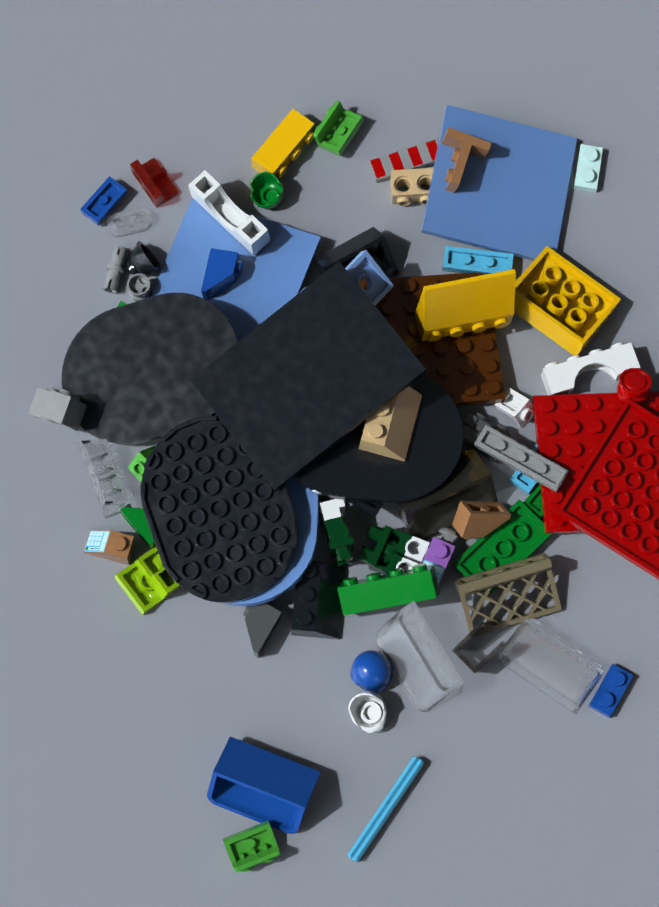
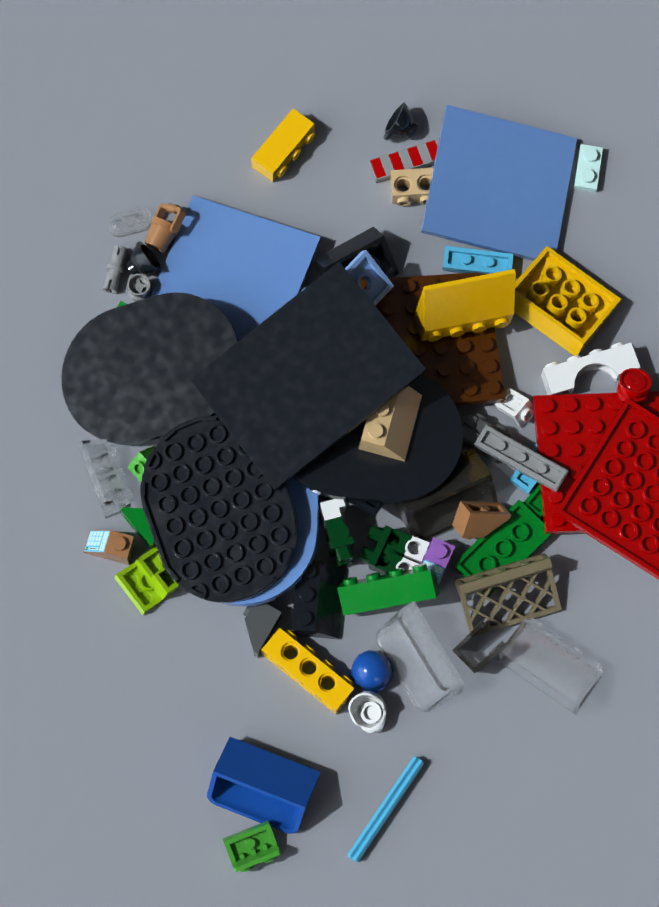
(58, 407): light grey brick -> none
(103, 200): blue plate -> none
(154, 181): clear red panel -> none
(161, 231): none -> medium nougat piece
(220, 272): blue slope -> none
(240, 225): white arch -> none
(266, 190): green hair -> none
(332, 698): none -> yellow brick
(337, 129): bright green bracket -> none
(400, 123): none -> black piece
(447, 535): light grey hinge -> none
(464, 145): medium nougat bracket -> none
(610, 690): blue plate -> none

